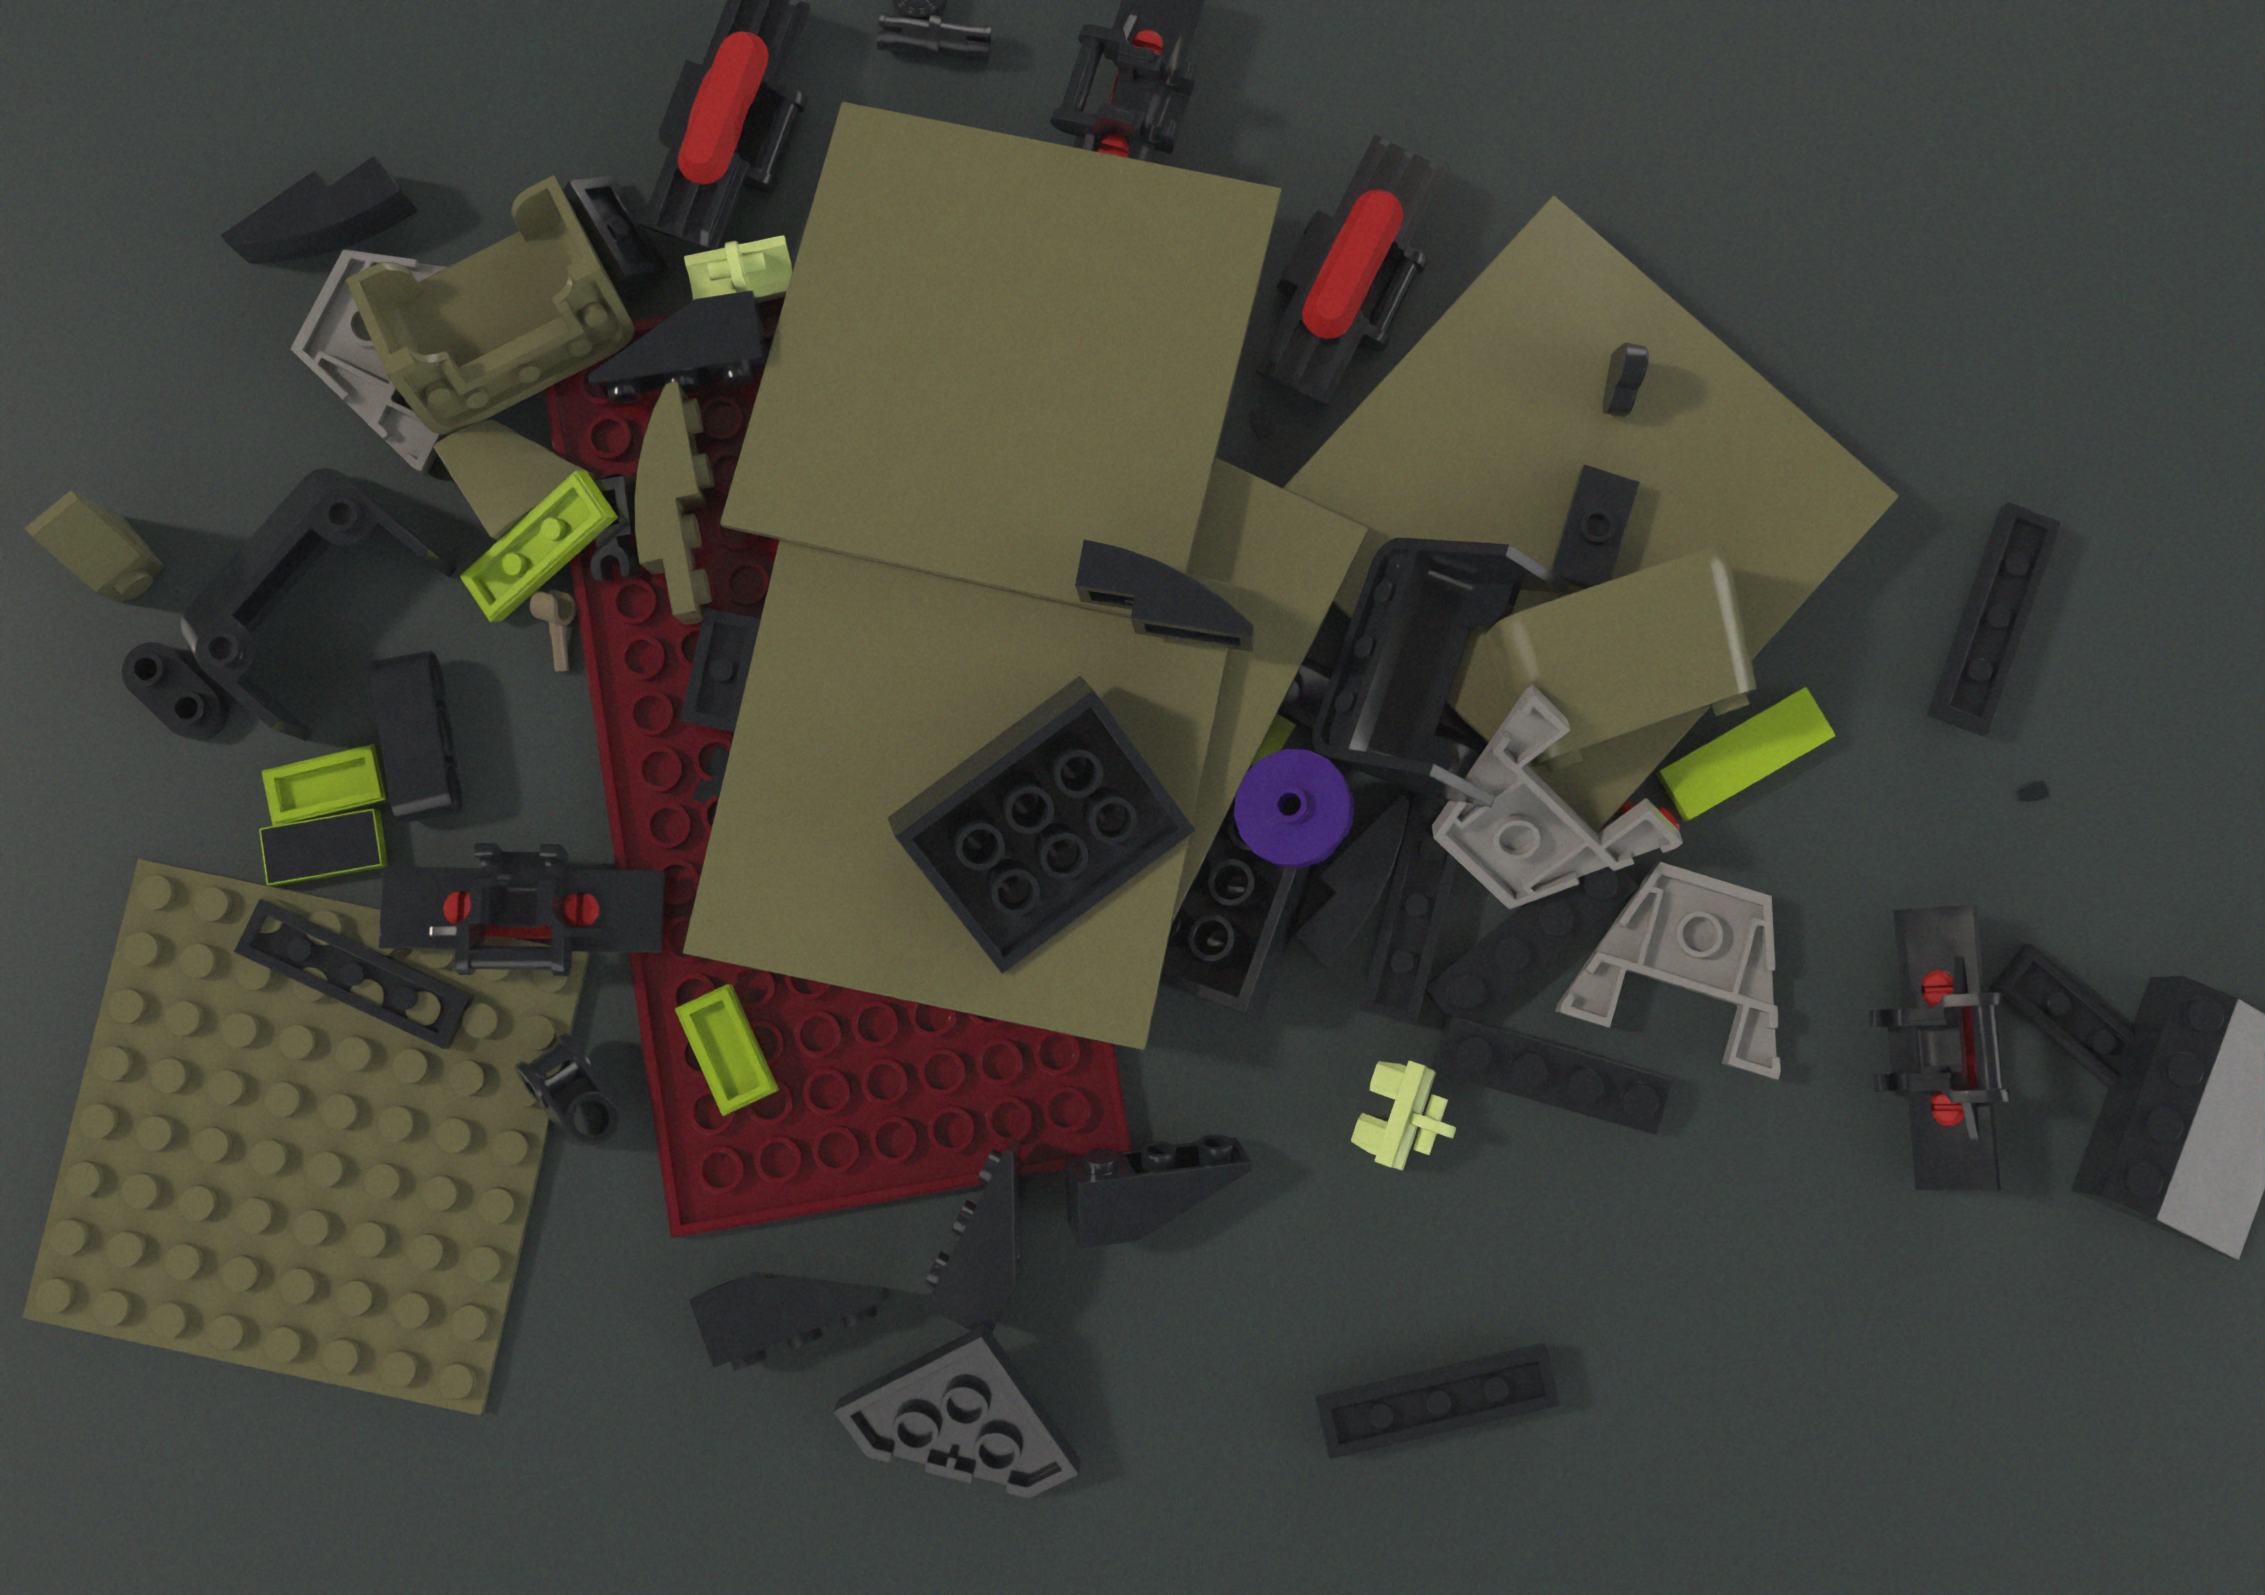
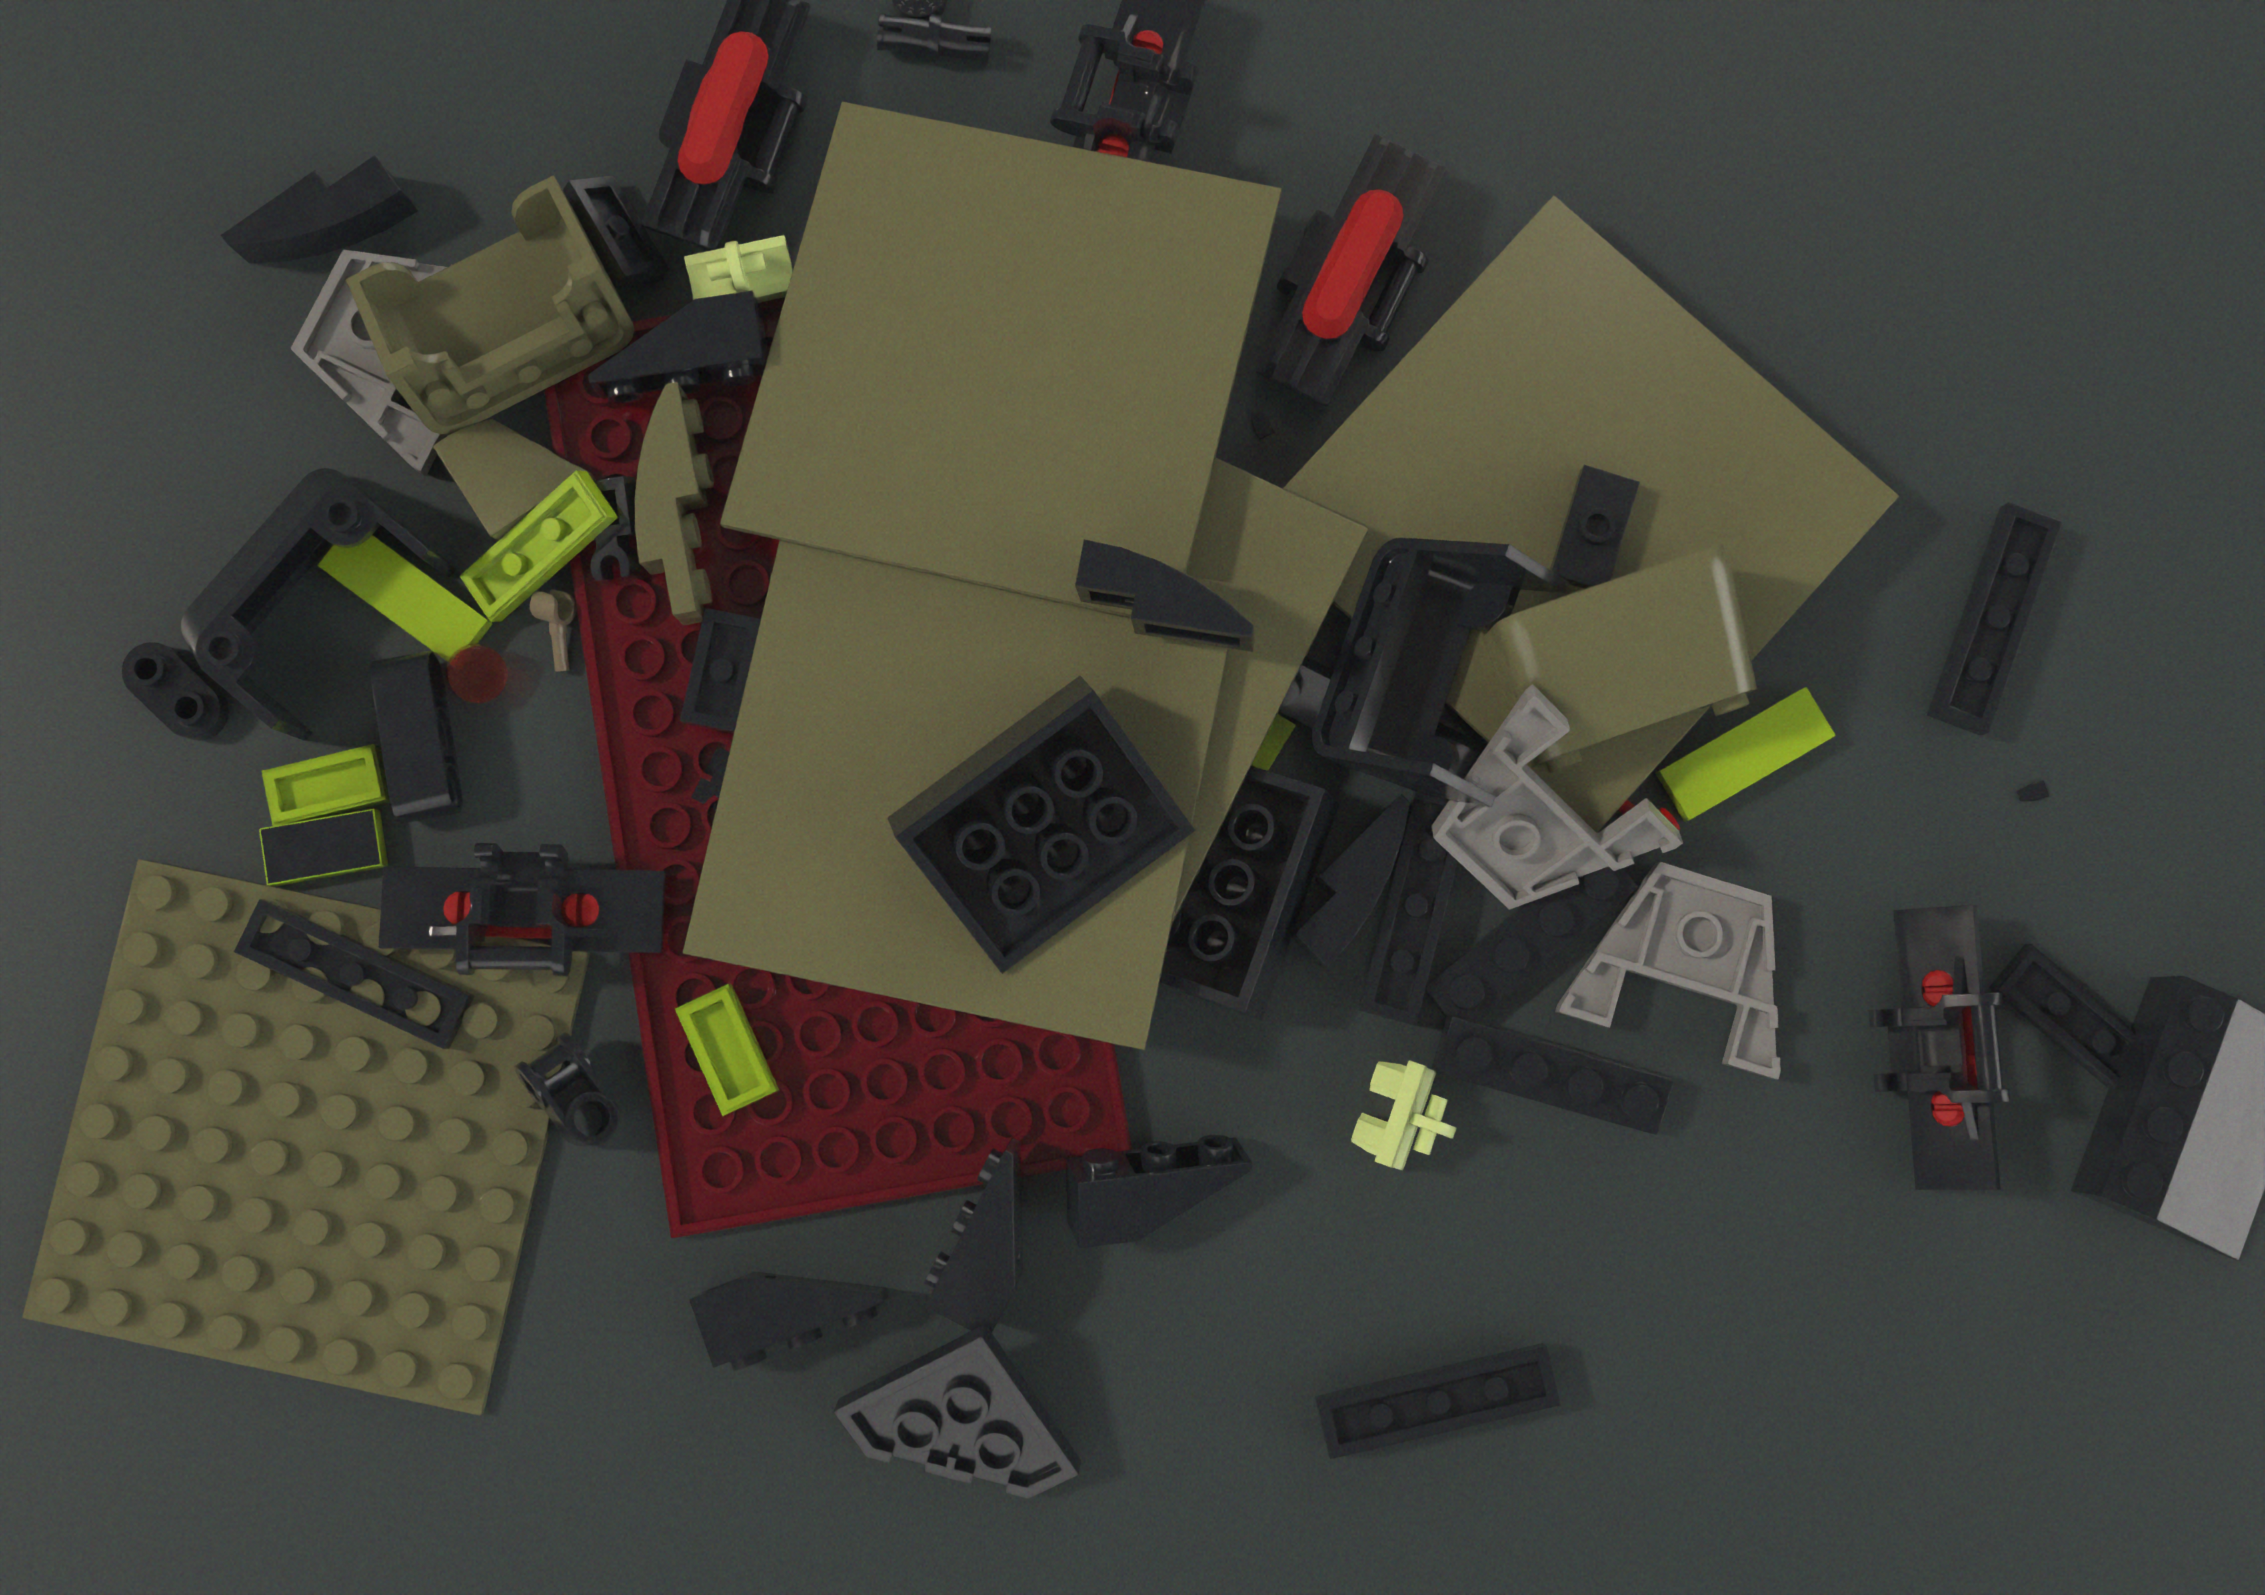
(96, 547): olive slope -> none
(406, 596): none -> lime tile
(476, 673): none -> clear red tile
(1317, 826): dark purple plate -> none
(1624, 378): black tile -> none

